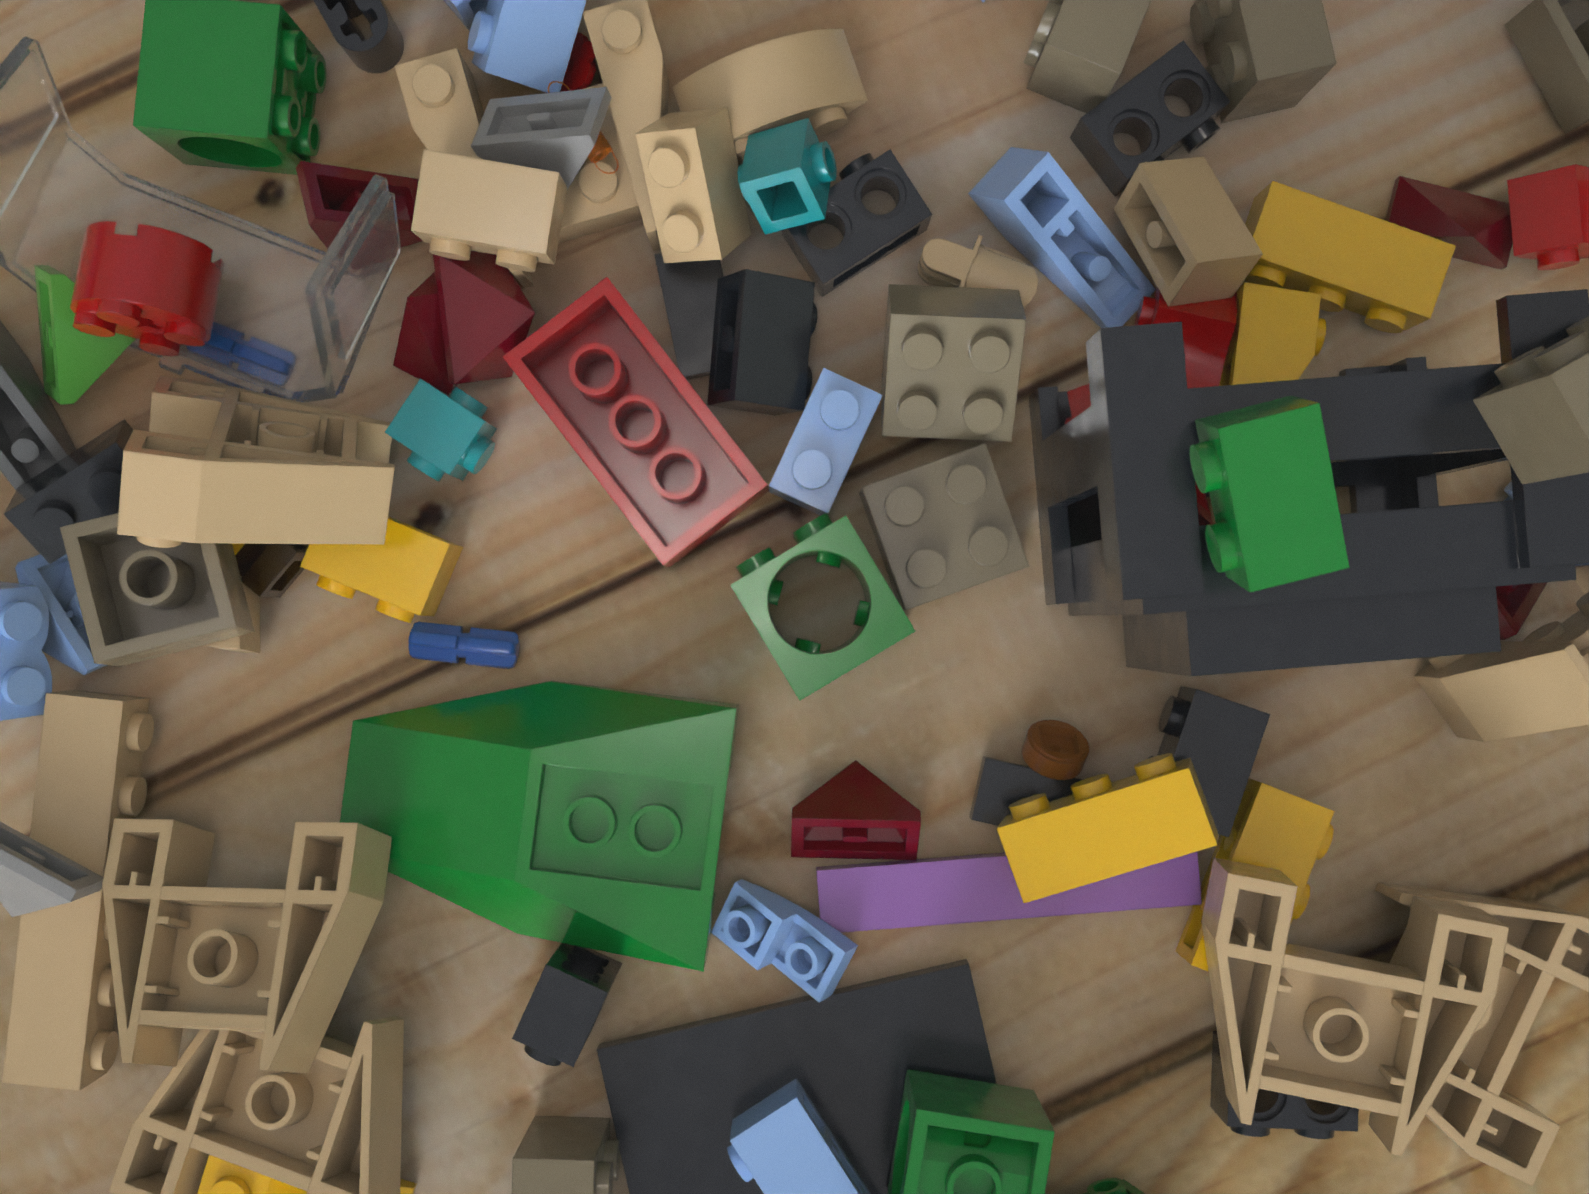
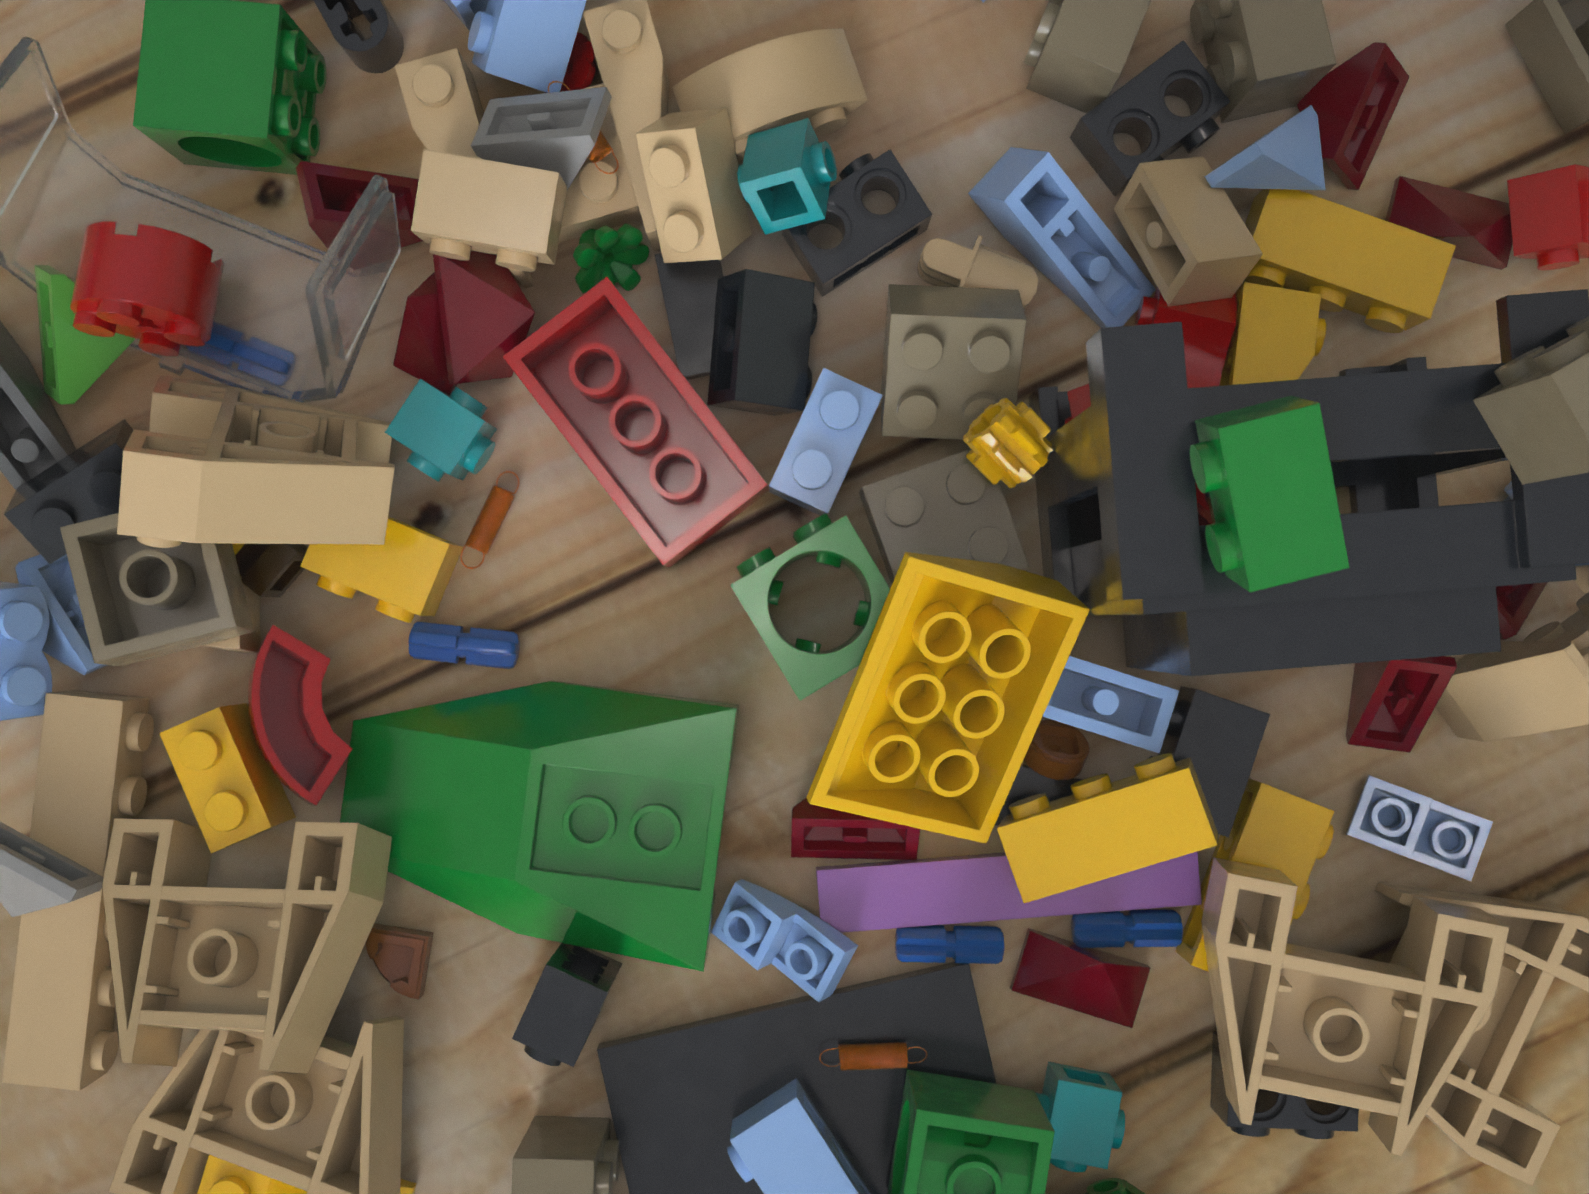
(226, 776): none -> yellow brick
(290, 717): none -> red brick
(401, 957): none -> dark orange tile
(490, 519): none -> orange piece
(610, 255): none -> green plant
(873, 1056): none -> orange piece
(948, 695): none -> yellow slope
(962, 944): none -> blue piece
(1008, 443): none -> yellow gear
(1080, 978): none -> dark red slope
(1084, 1116): none -> teal brick
(1112, 704): none -> light blue brick
(1139, 928): none -> blue piece
(1279, 160): none -> light blue slope
(1355, 109): none -> dark red slope
(1395, 700): none -> dark red slope
(1419, 828): none -> light blue slope

